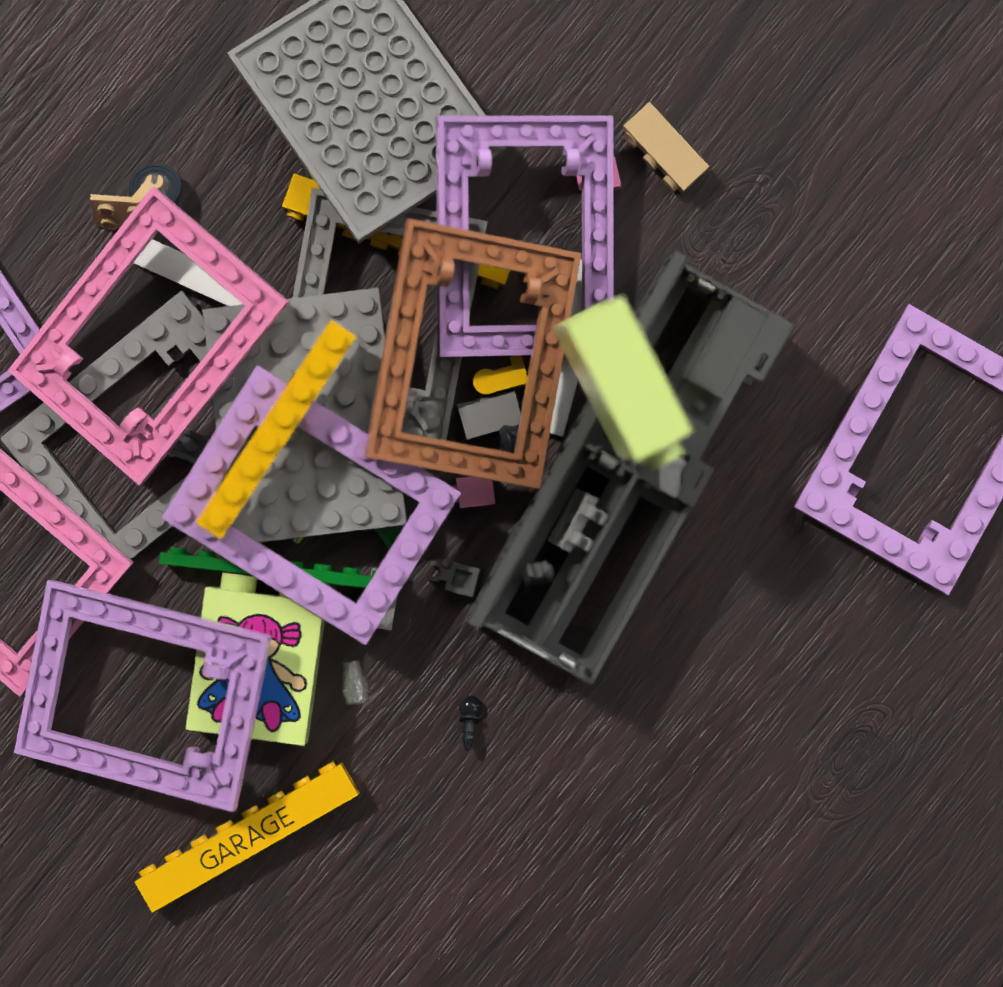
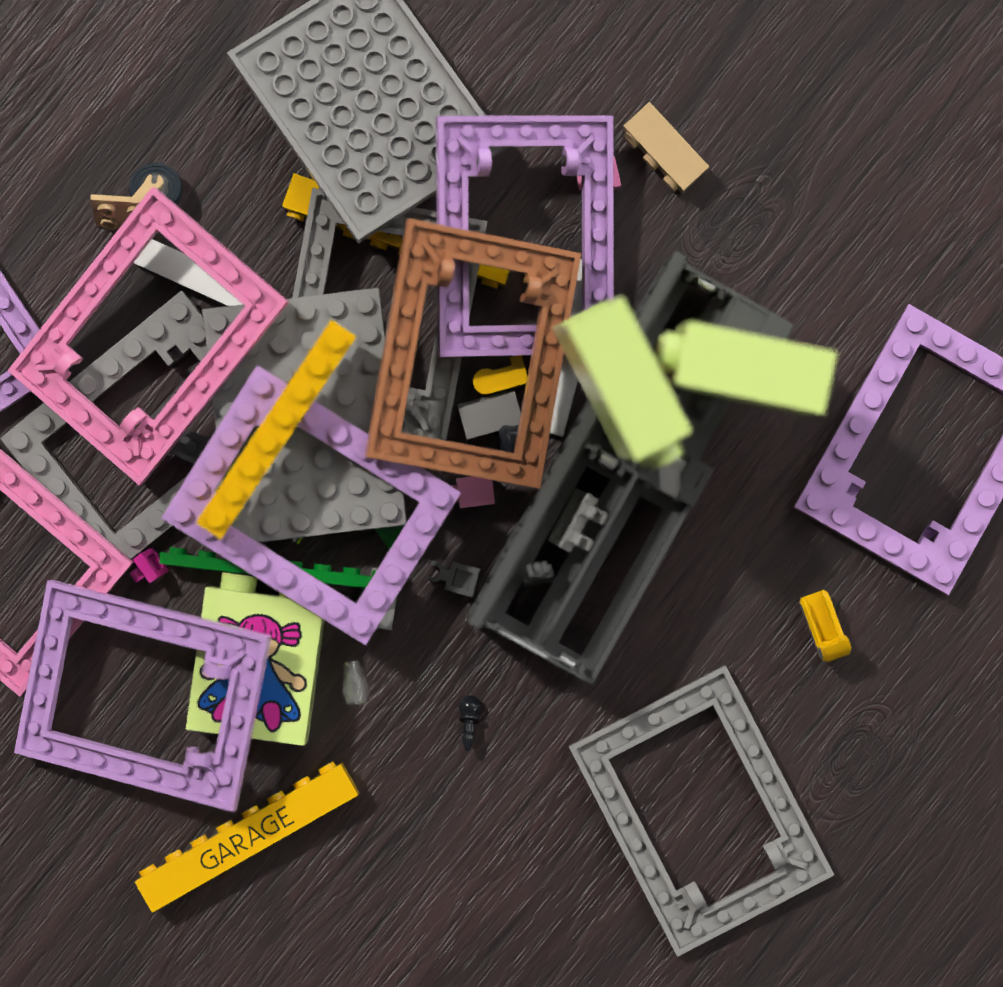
(148, 566): none -> dark pink tile
(746, 368): none -> yellowish green brick
(794, 855): none -> light grey plate
(824, 626): none -> yellow animal

